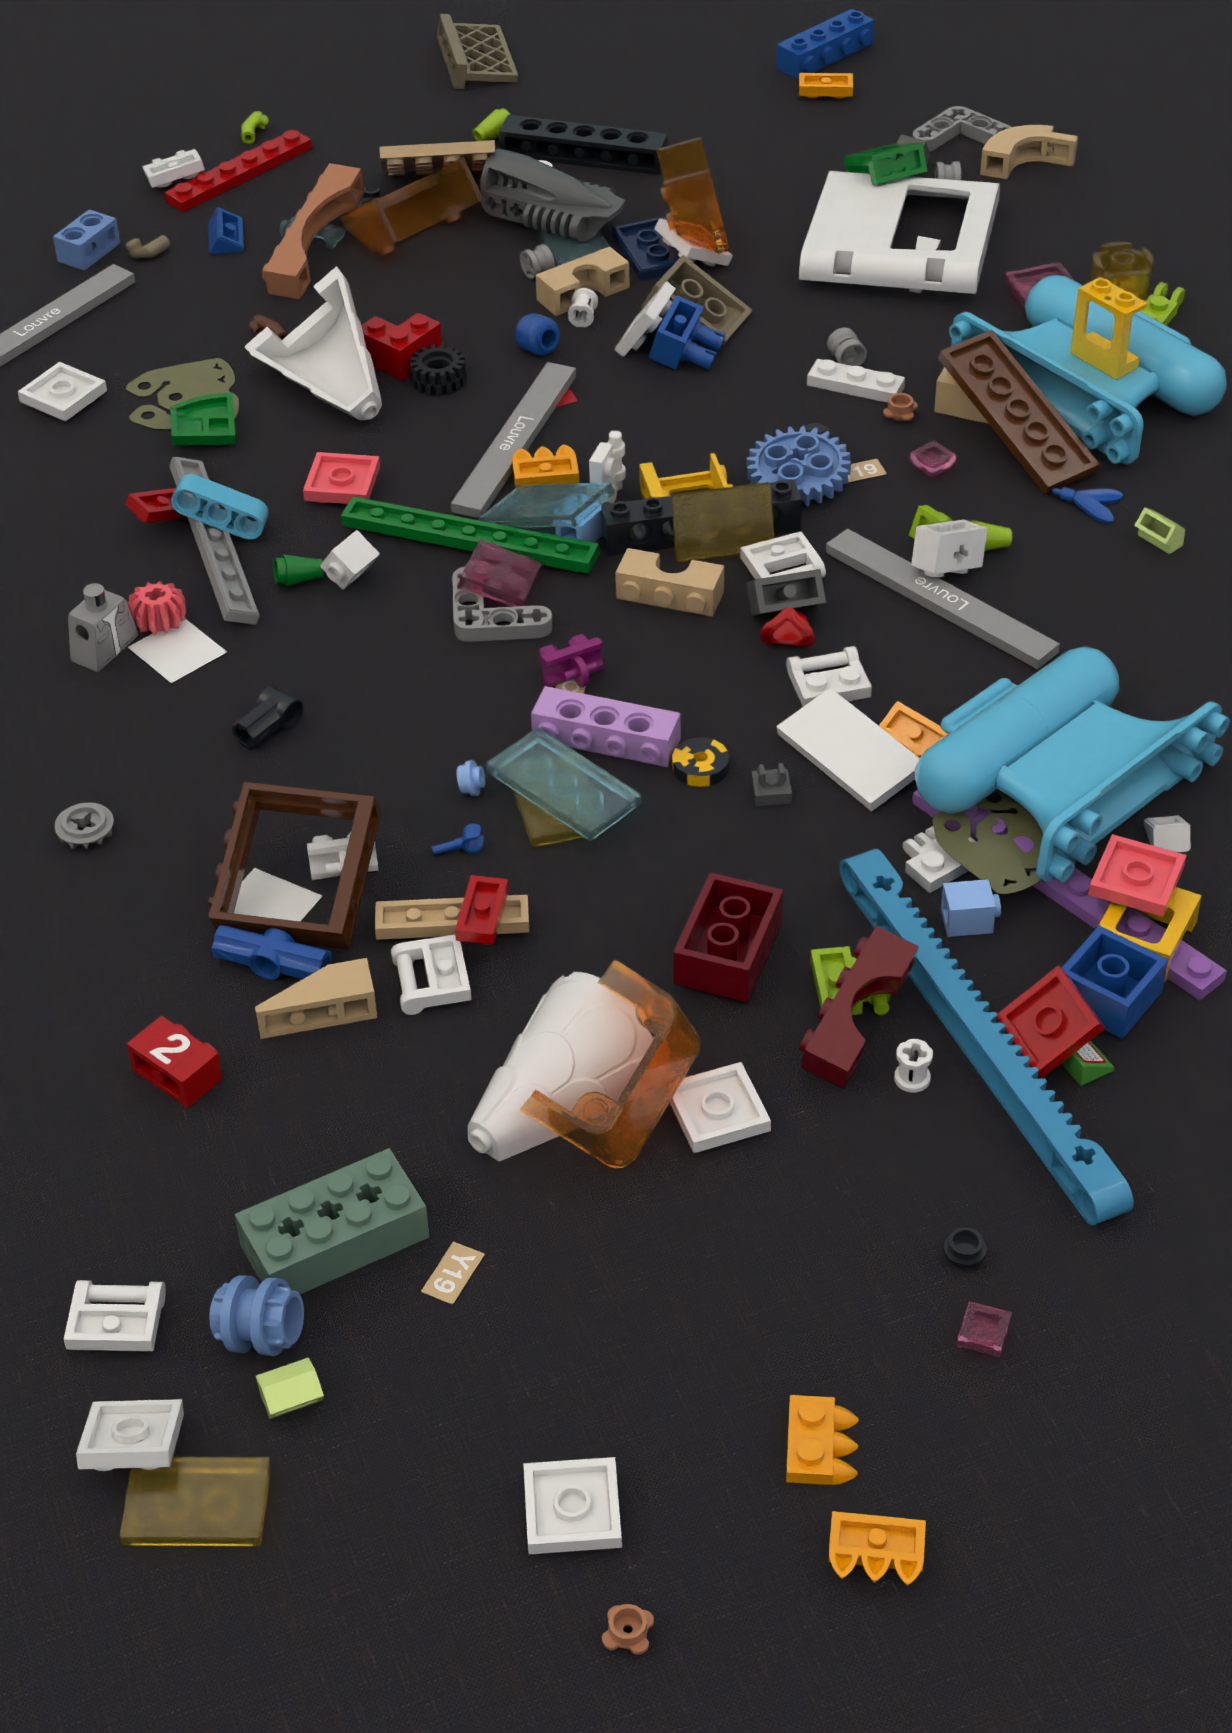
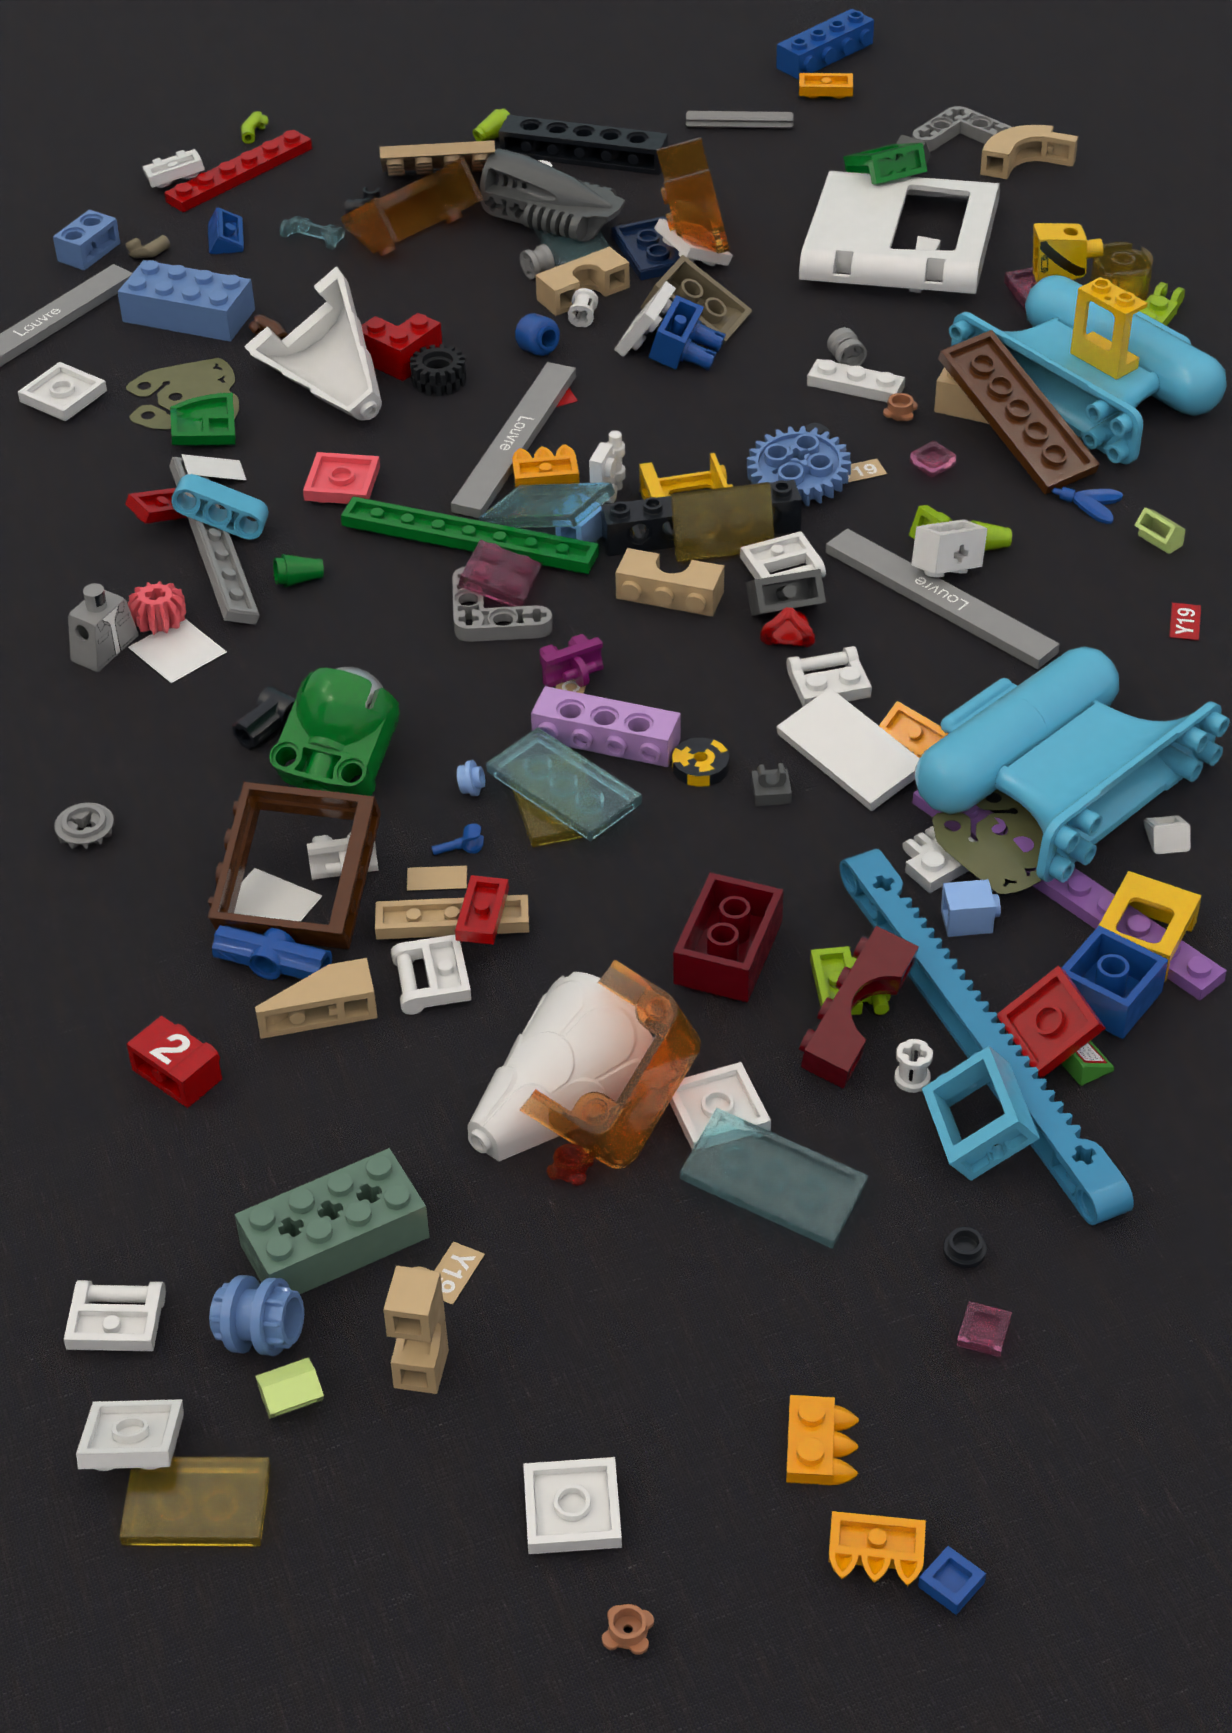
(186, 300): none -> medium blue brick
(214, 467): none -> white sticker
(334, 194): nougat arch -> none
(336, 732): none -> green piece
(349, 559): white brick -> none
(418, 1322): none -> tan arch
(437, 878): none -> tan sticker
(457, 54): dark tan fence -> none
(570, 1164): none -> clear red plate
(739, 119): none -> light grey axle
(774, 1177): none -> clear light blue tile
(950, 172): light grey wheel -> none
(952, 1580): none -> blue plate
(1010, 1131): none -> medium azure window
(1062, 250): none -> yellow torso
(1137, 875): coral plate -> none
(1185, 621): none -> red sticker

